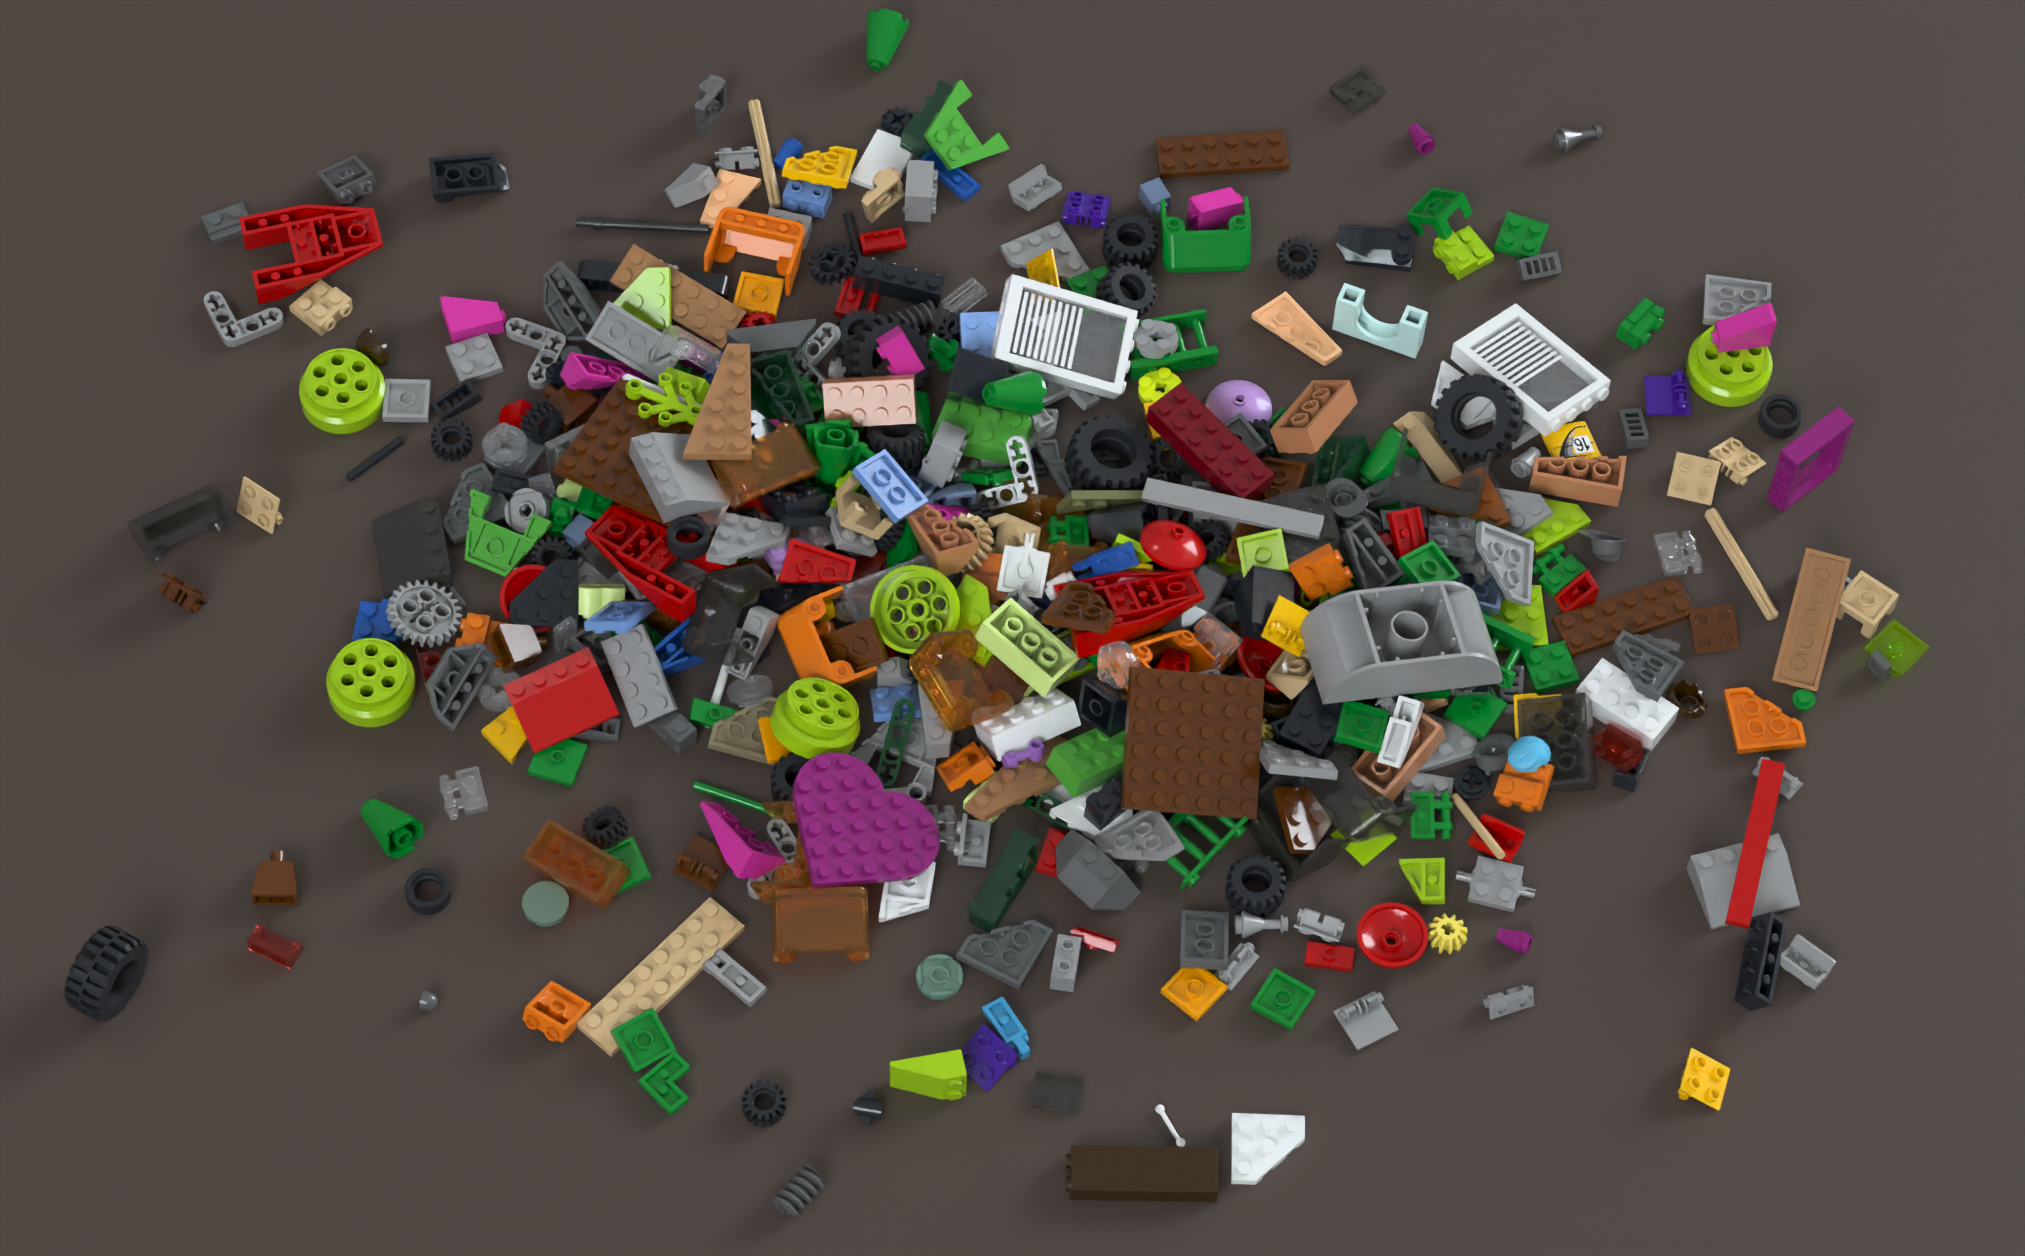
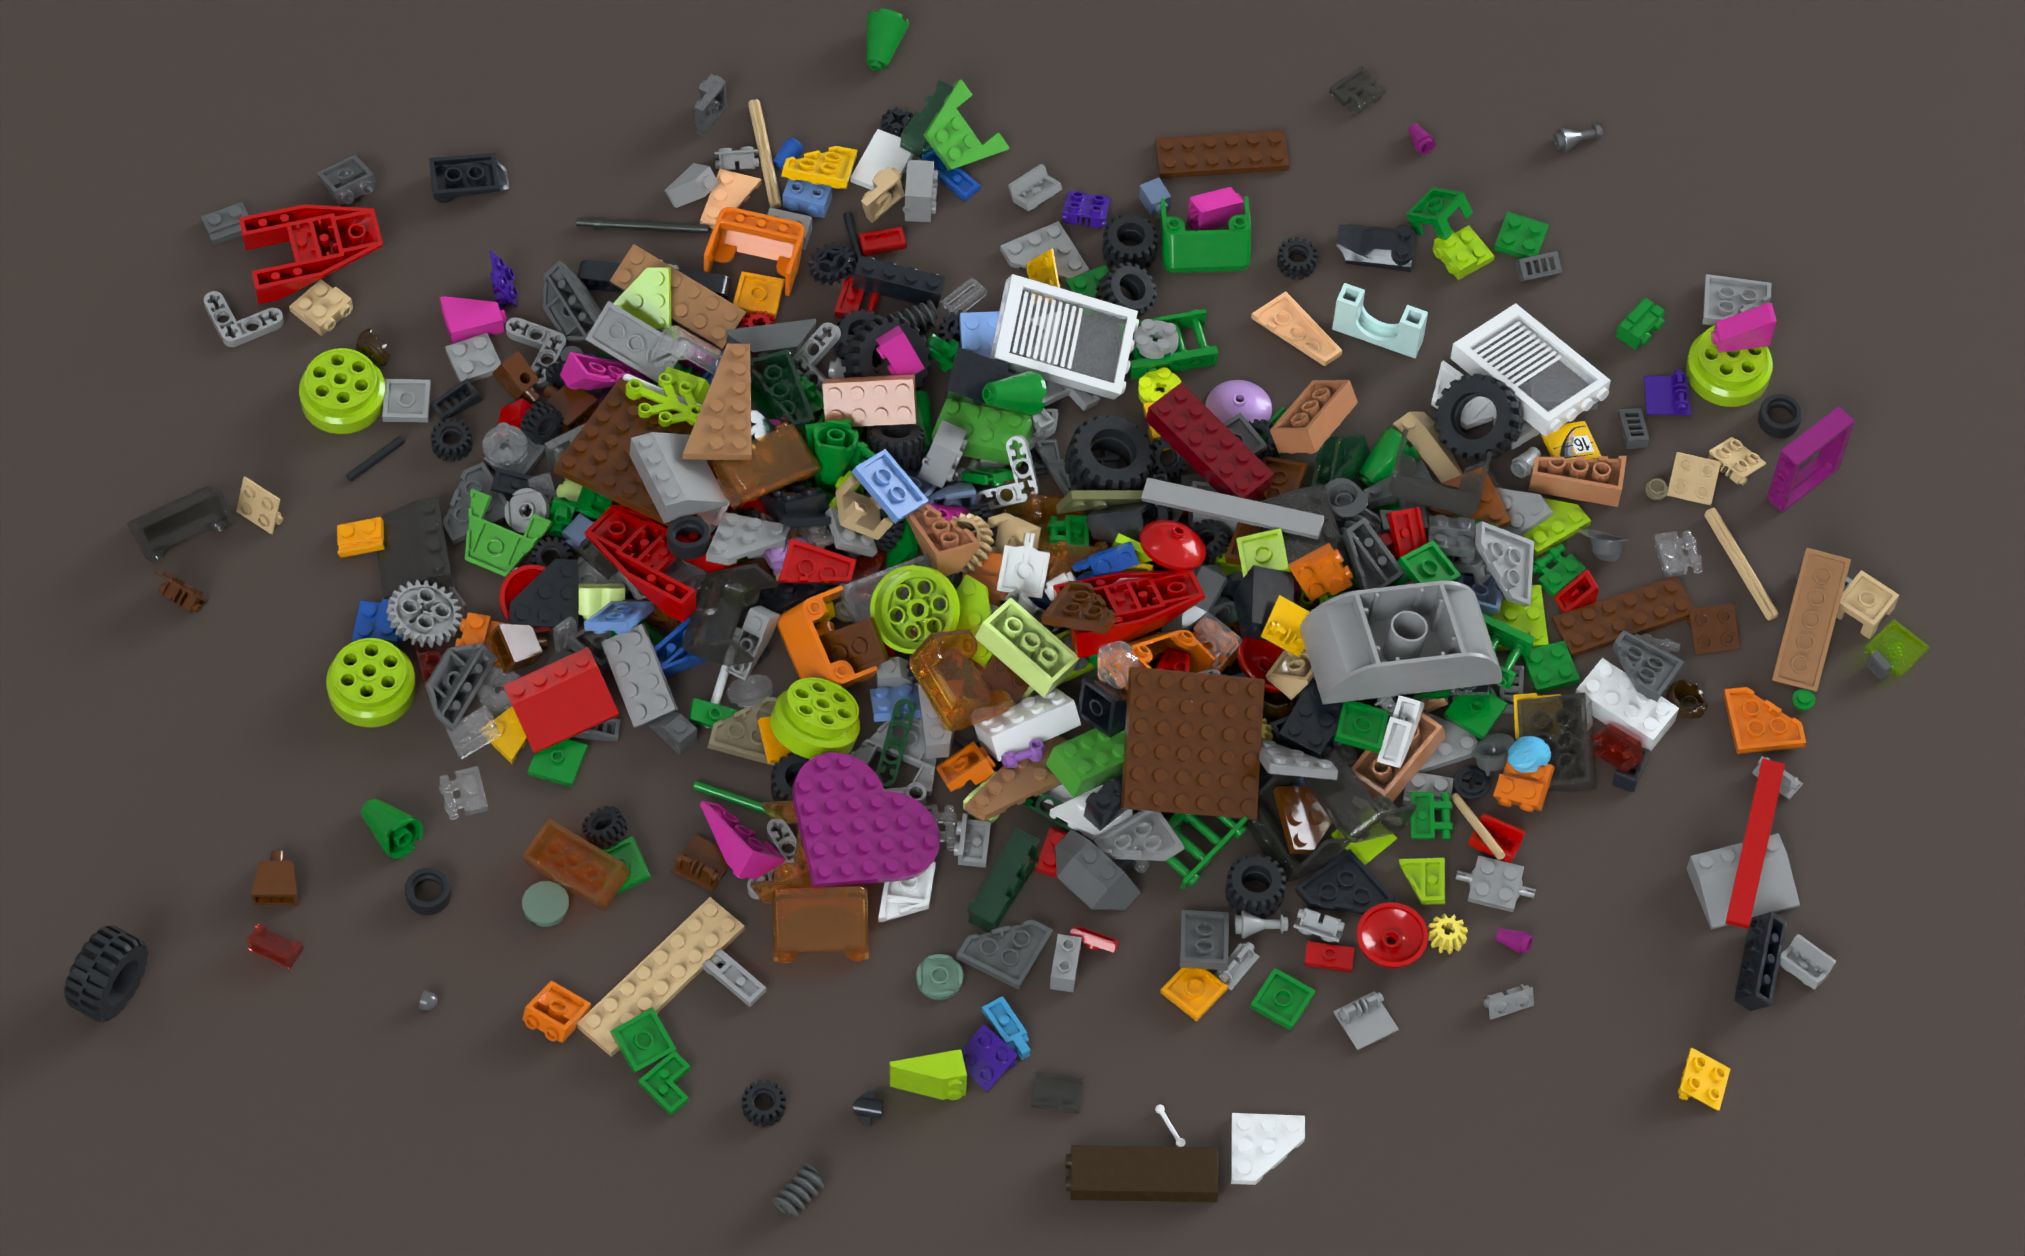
(360, 537): none -> light orange plate
(474, 732): none -> clear plate
(502, 282): none -> dark purple hinge
(517, 378): none -> reddish brown torso
(1343, 887): none -> black plate
(1656, 489): none -> dark tan plate

